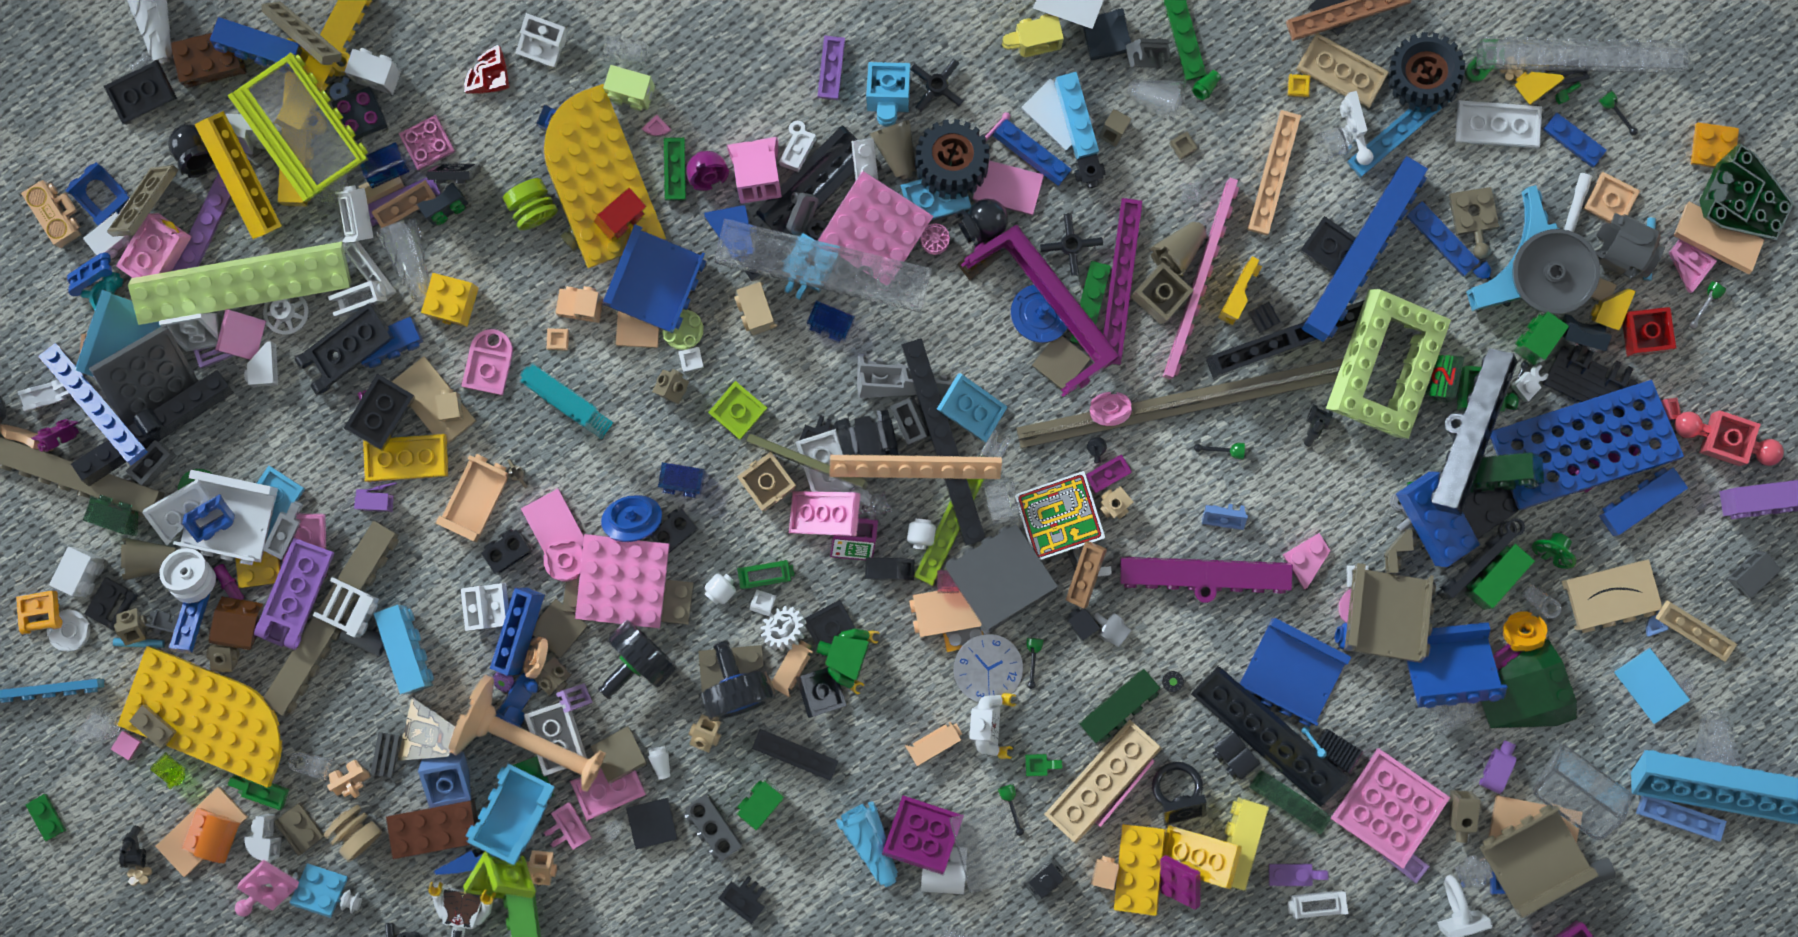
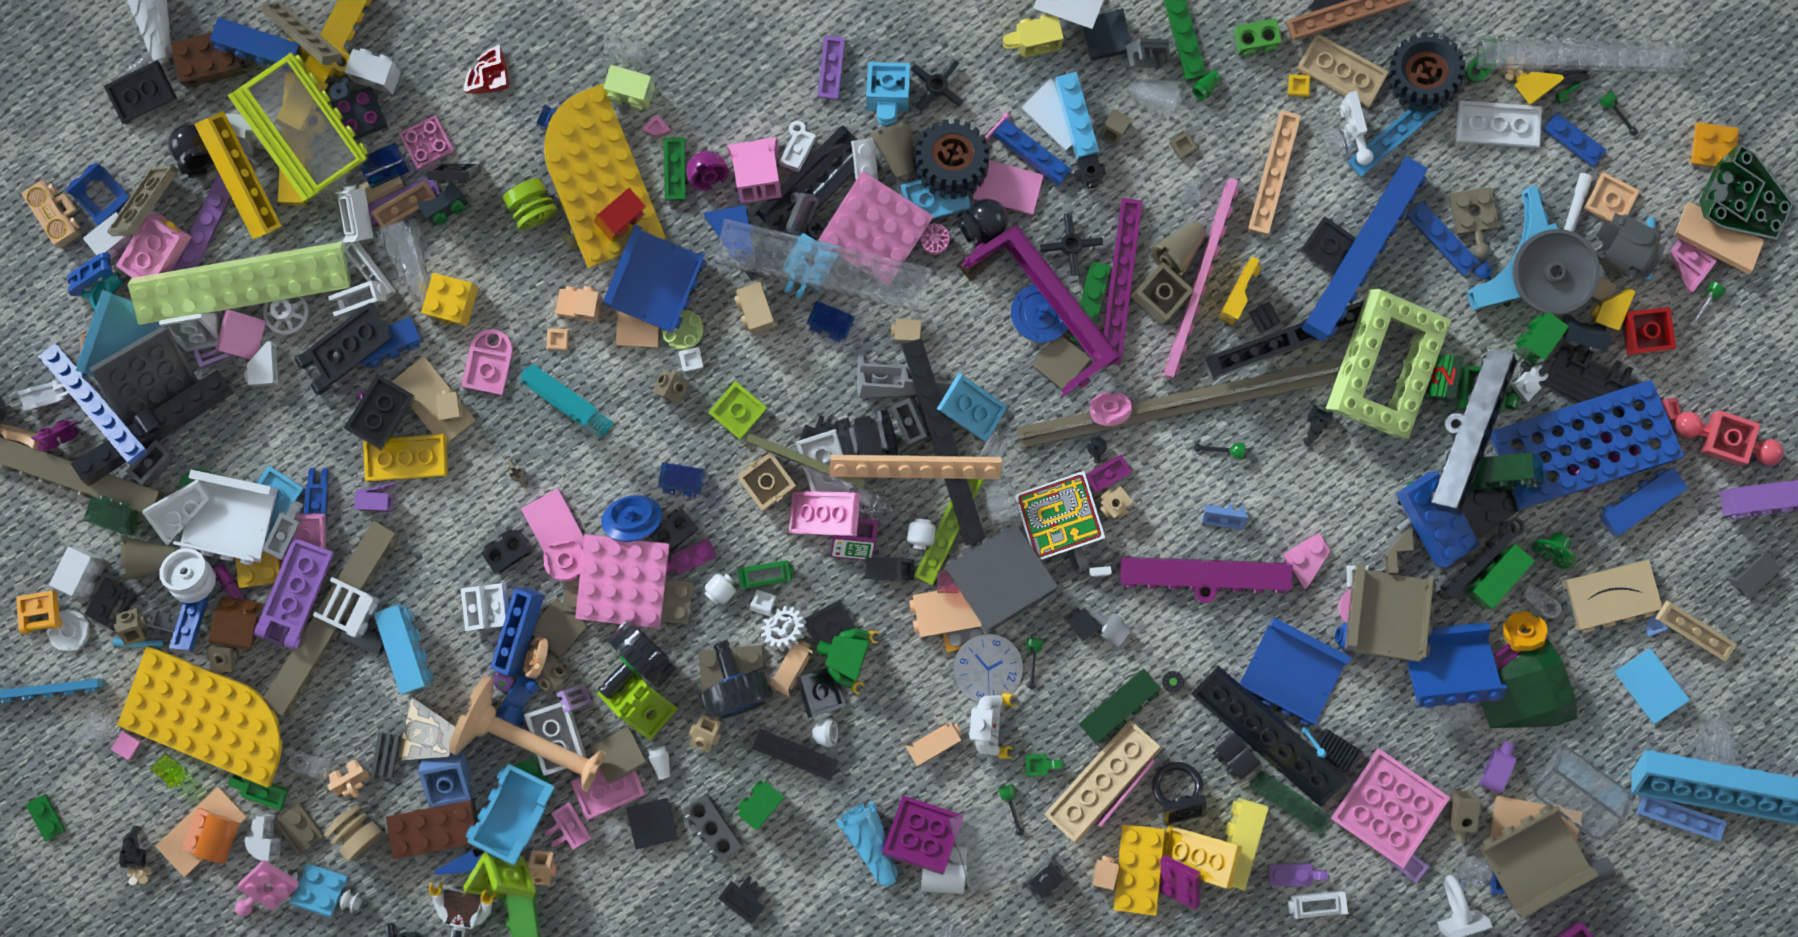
(152, 726): dark tan plate -> none
(208, 530): blue window -> none
(317, 494): none -> blue hinge
(474, 498): light nougat panel -> none
(541, 40): white brick -> none
(634, 703): none -> lime bracket
(691, 557): none -> magenta plate
(825, 732): none -> white cone
(906, 330): none -> tan brick
(1086, 574): medium nougat plate -> none
(1255, 33): none -> bright green brick

